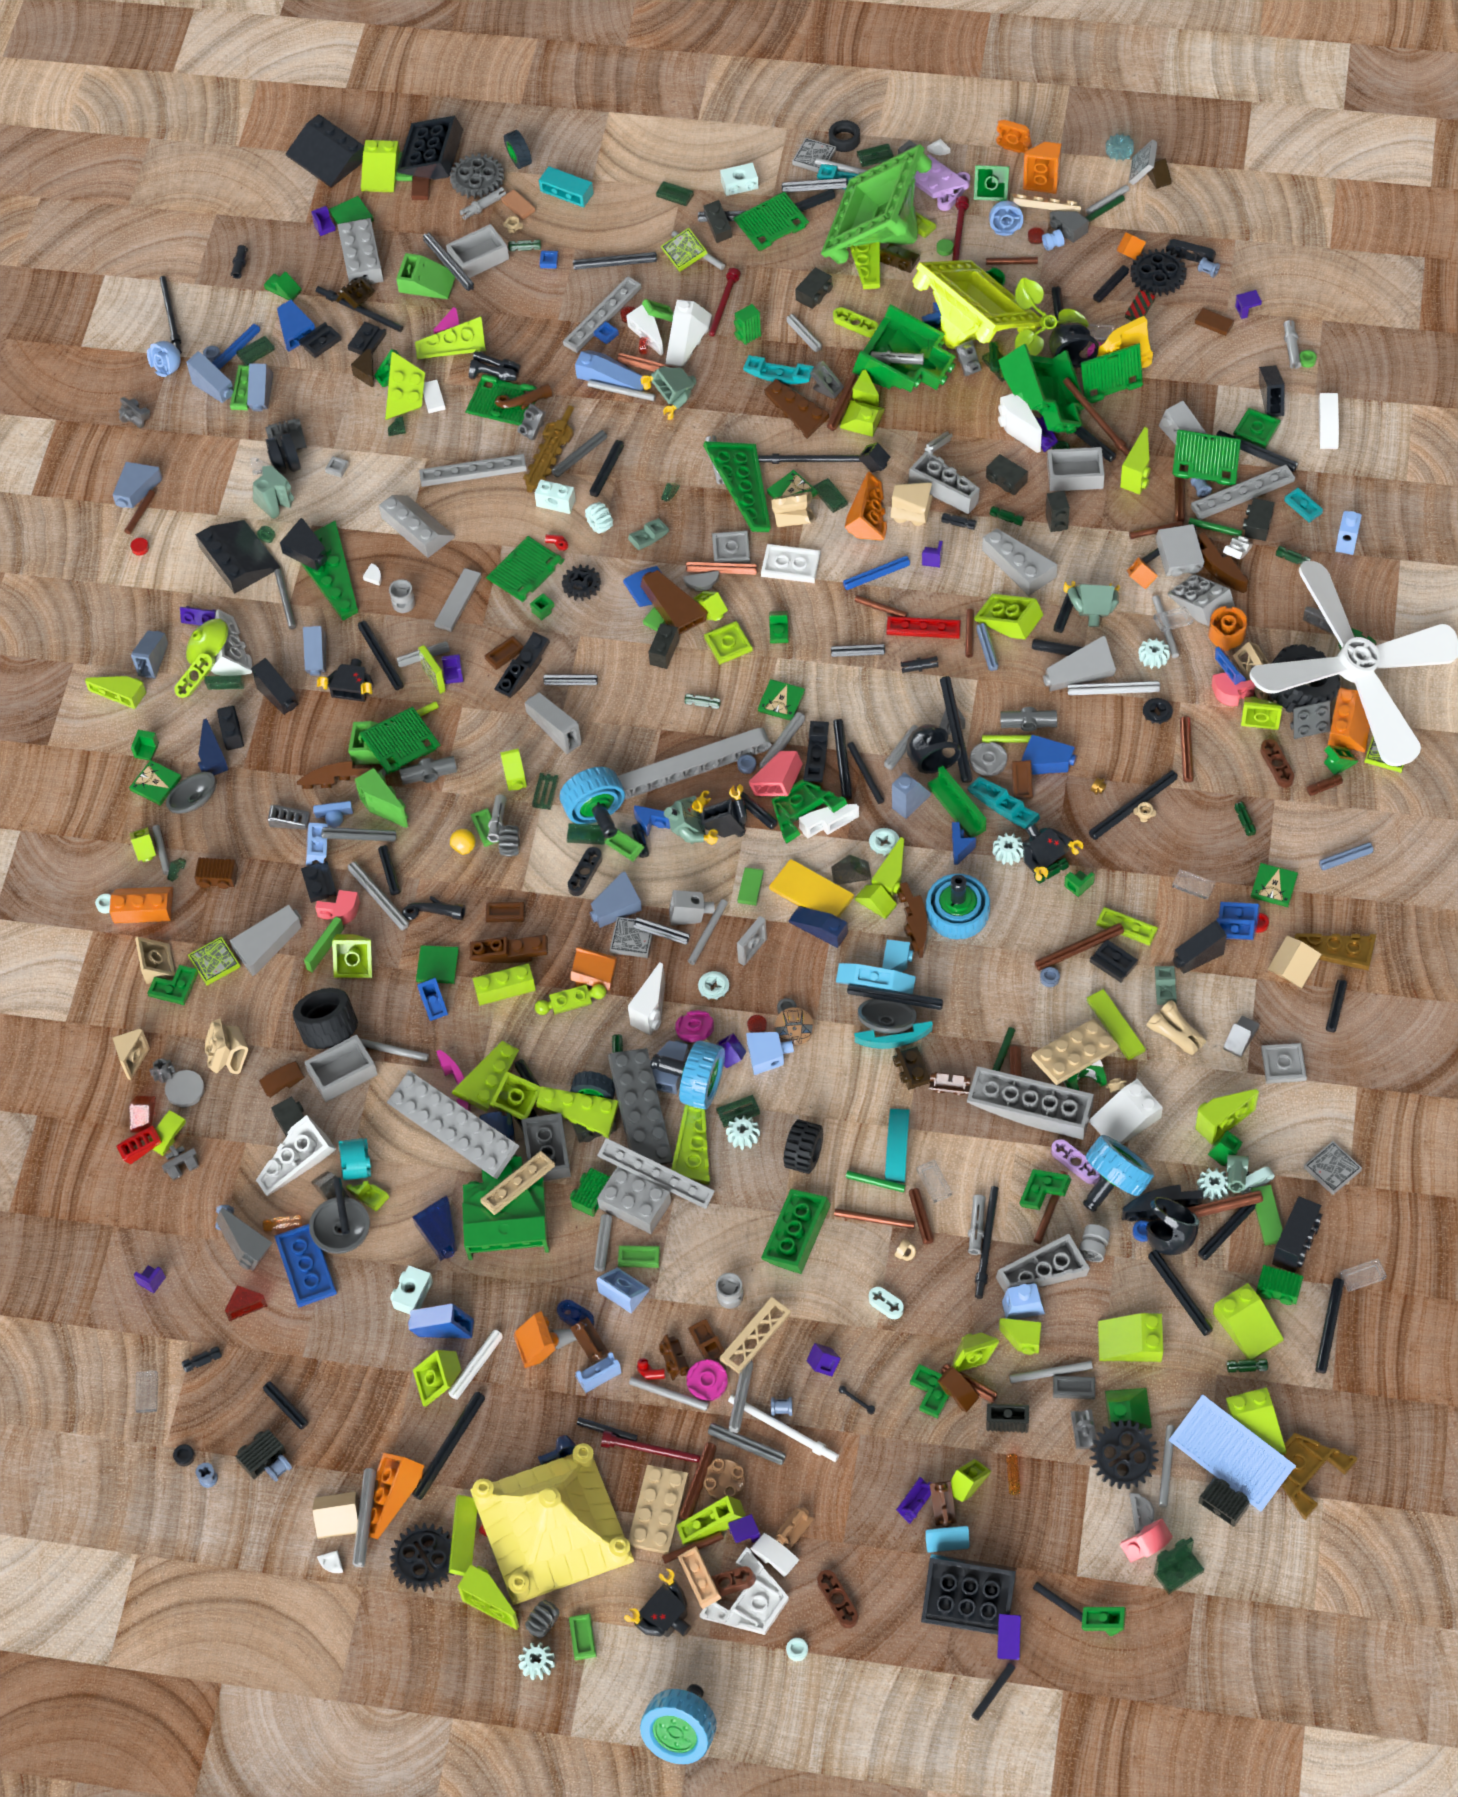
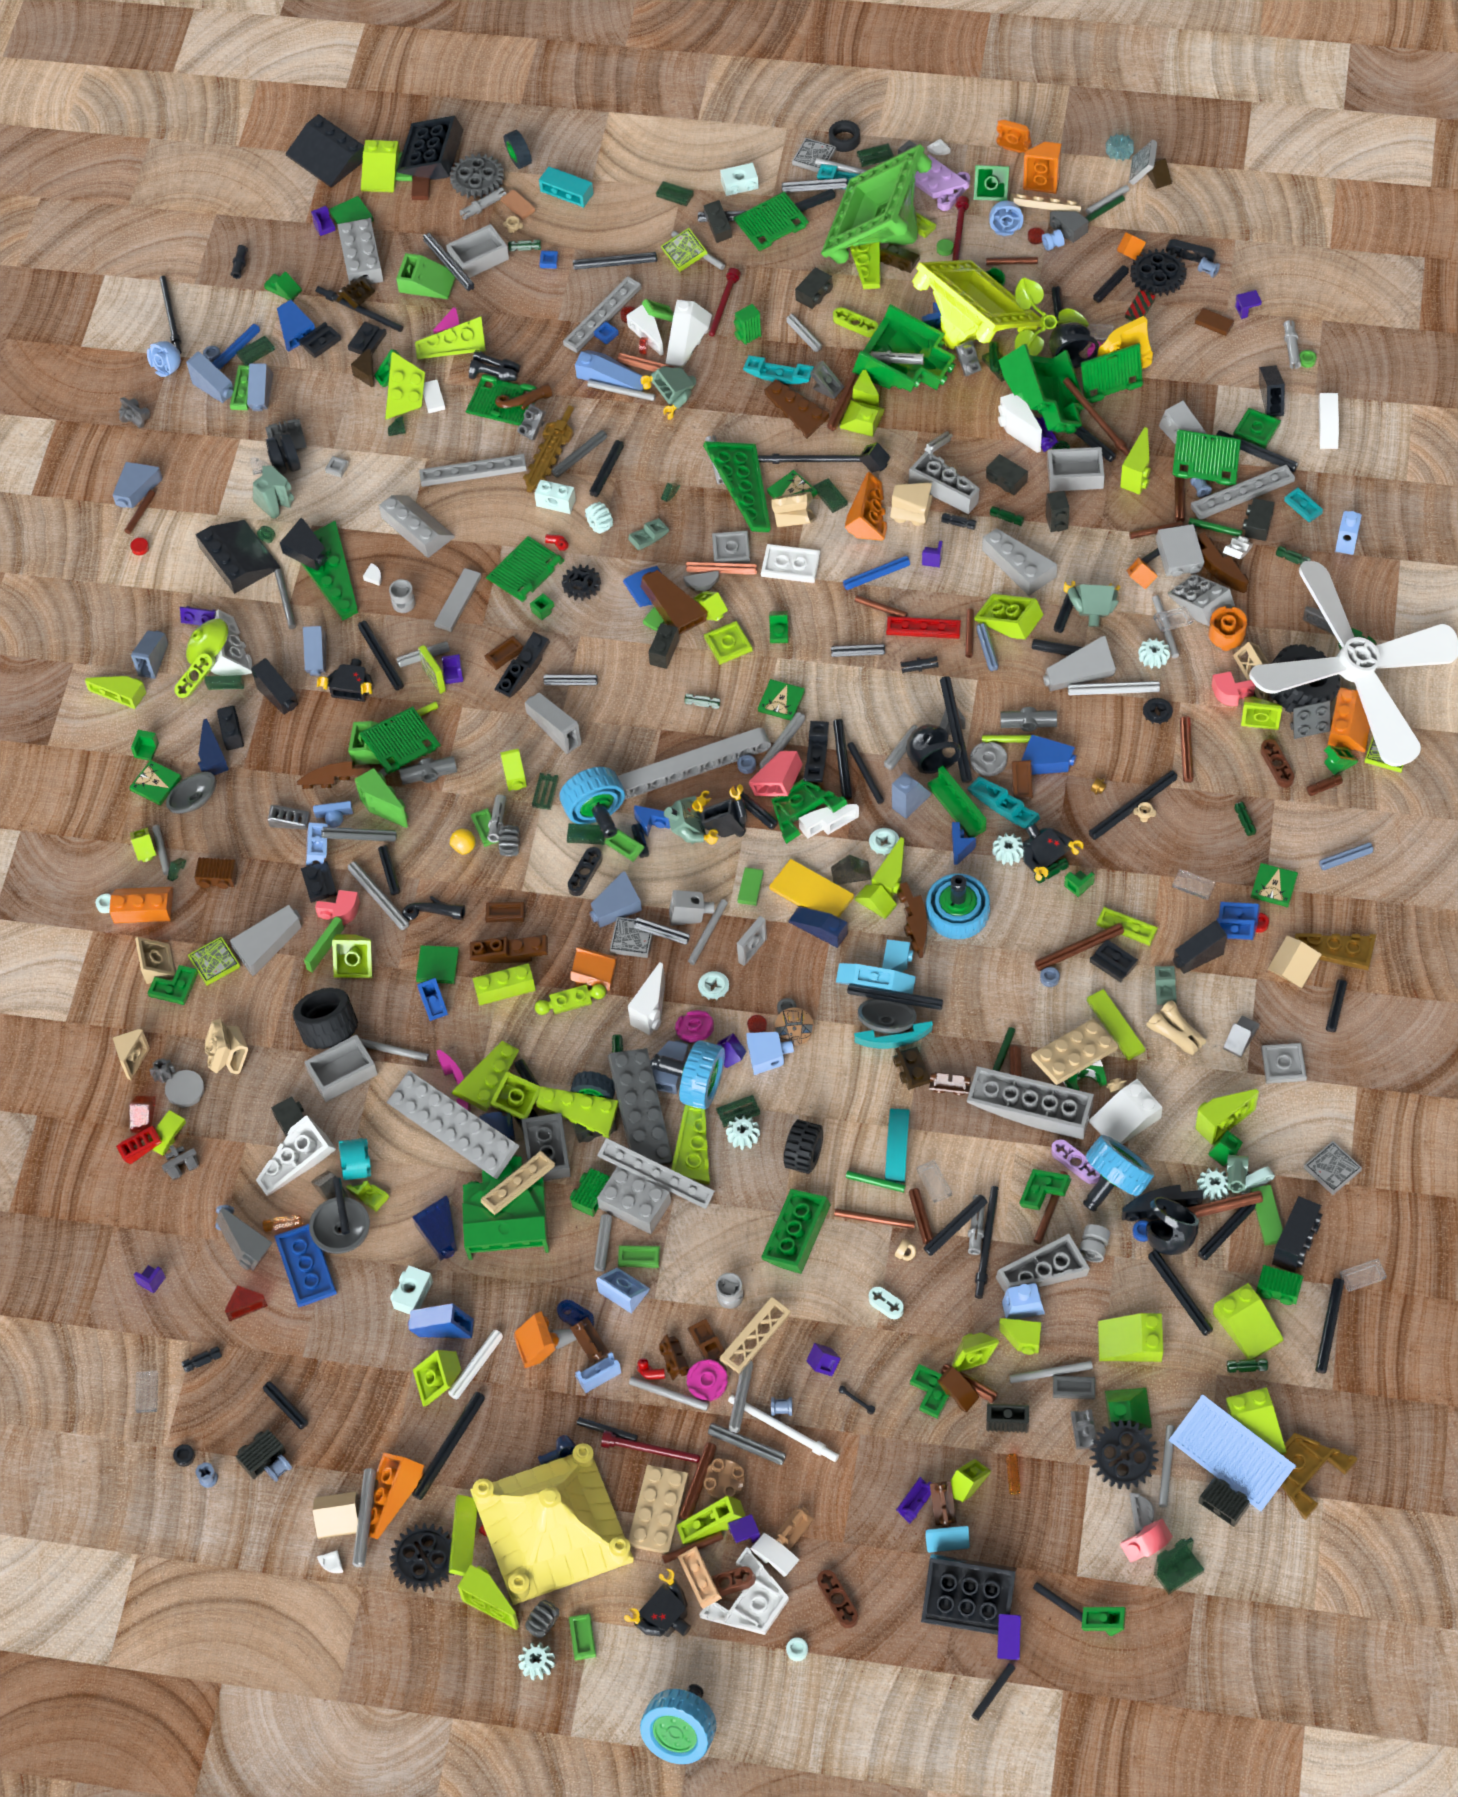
(282, 1077): reddish brown slope -> none
(955, 1225): none -> black axle
(1228, 666): blue slope -> none

